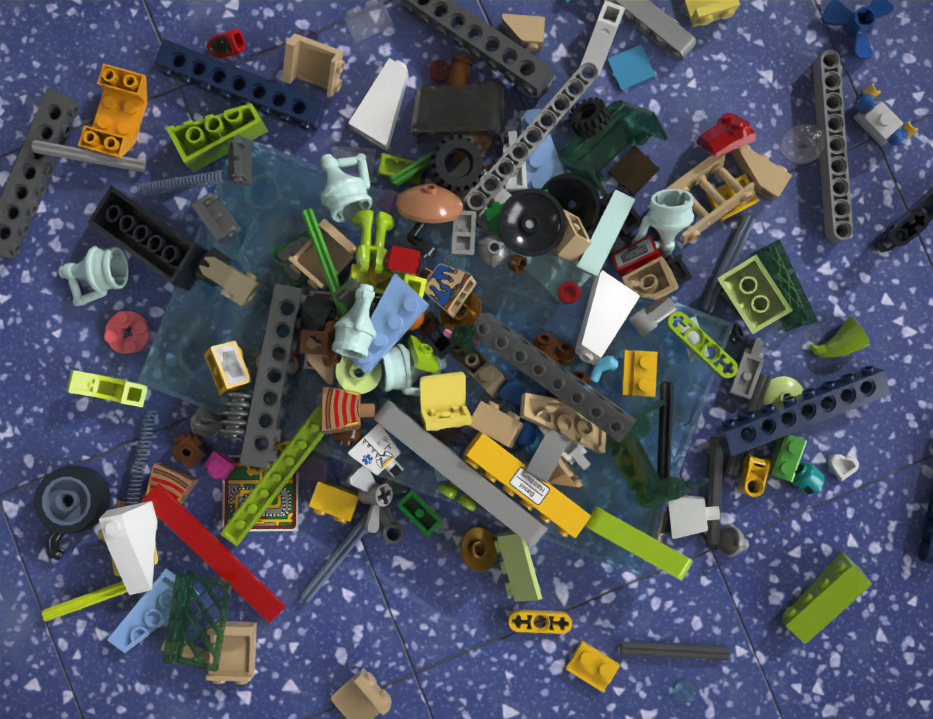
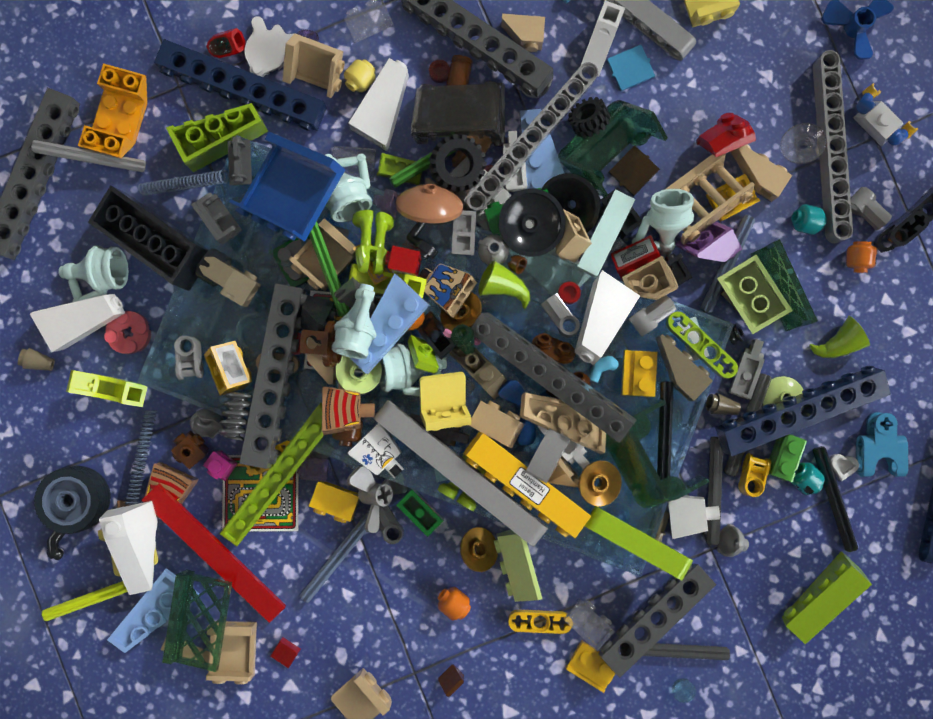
(35, 360): none -> dark tan cone
(73, 321): none -> white slope
(189, 359): none -> light grey piece
(265, 48): none -> white tile
(285, 652): none -> red slope
(290, 188): none -> blue panel
(359, 75): none -> light yellow head
(451, 680): none -> reddish brown slope
(454, 603): none -> orange head
(500, 280): none -> lime hat
(559, 314): none -> light grey piece
(588, 624): none -> clear bracket
(608, 487): none -> pearl gold dish
(685, 375): none -> dark tan slope
(700, 586): none -> dark grey brick
(715, 243): none -> medium lavender slope
(722, 405): none -> dark tan cone
(809, 219): none -> teal head
(835, 499): none -> black axle
(861, 256): none -> orange head
(865, 205): none -> light grey piece
(882, 443): none -> dark azure piece

